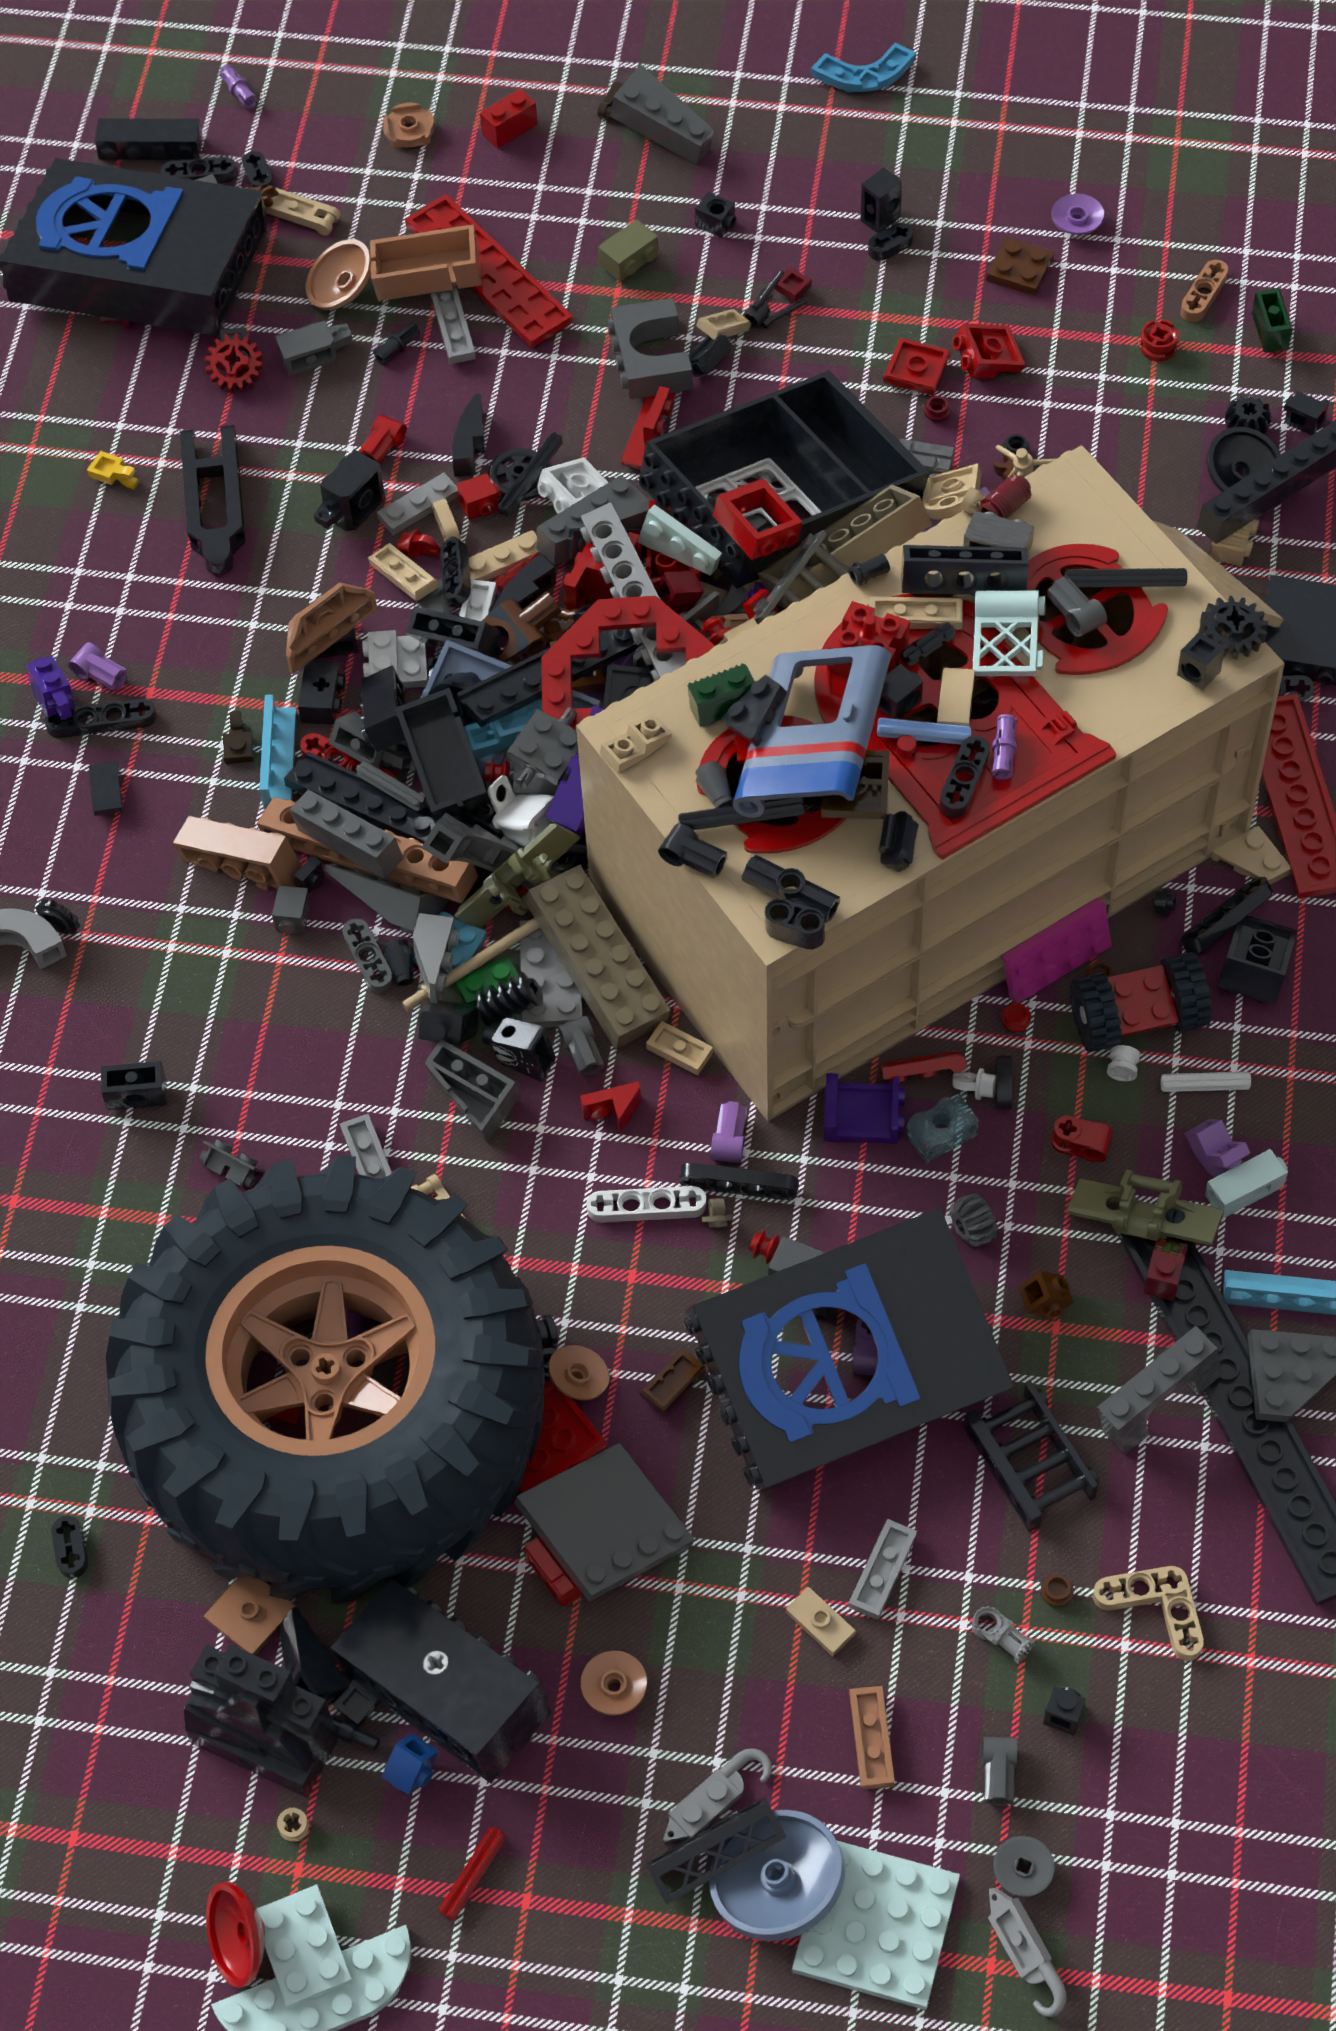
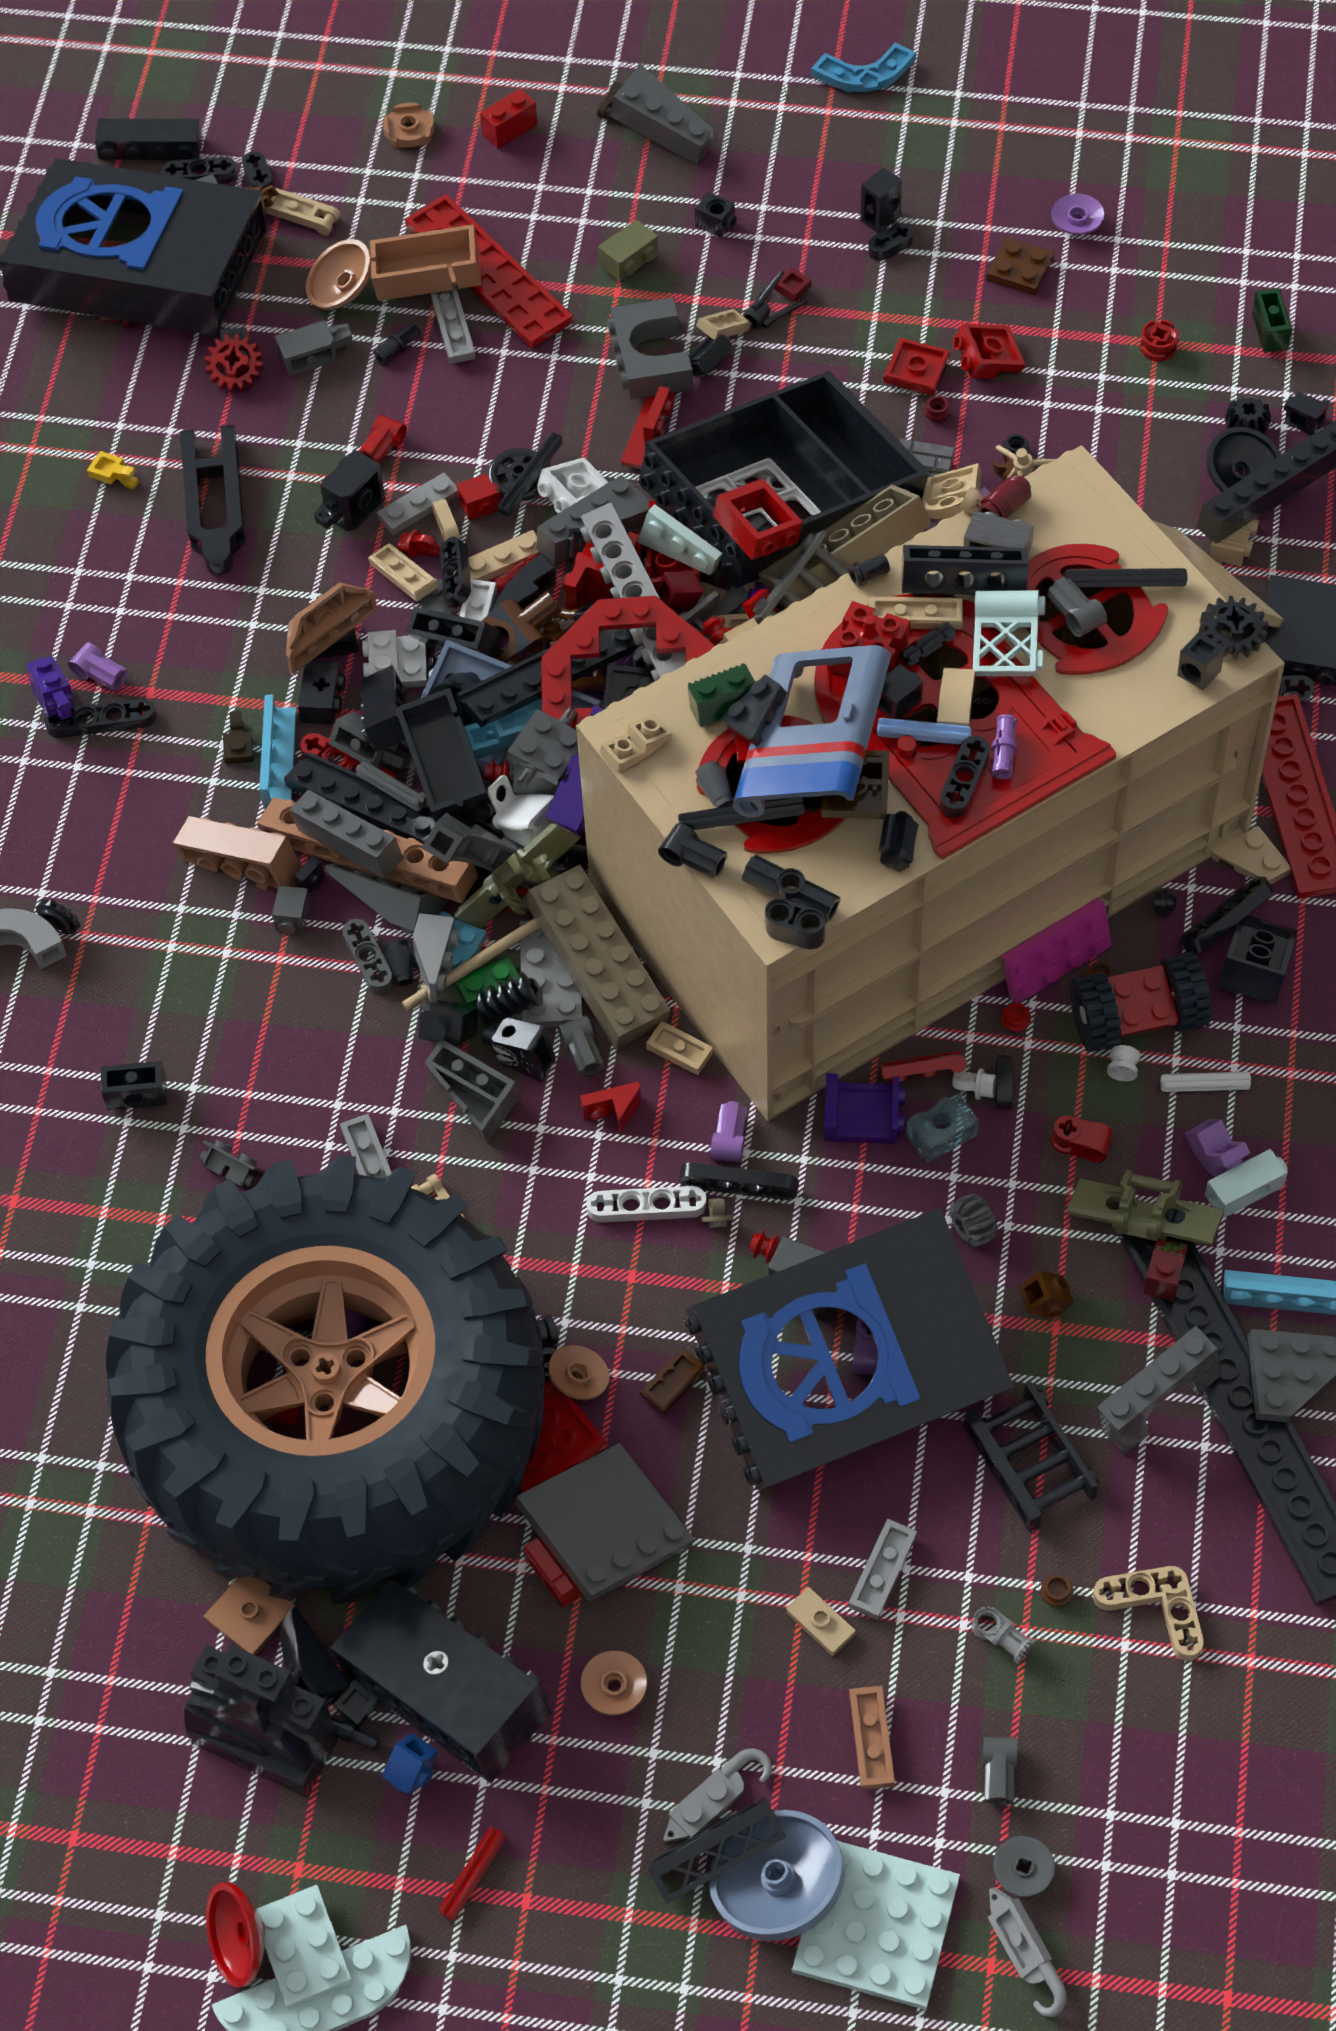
(76, 1545): black beam -> none
(105, 788): black slope -> none
(238, 86): medium lavender pin -> none
(292, 1813): tan bush -> none
(468, 438): black slope -> none
(1067, 1706): black brick -> none
(1204, 300): nougat beam -> none

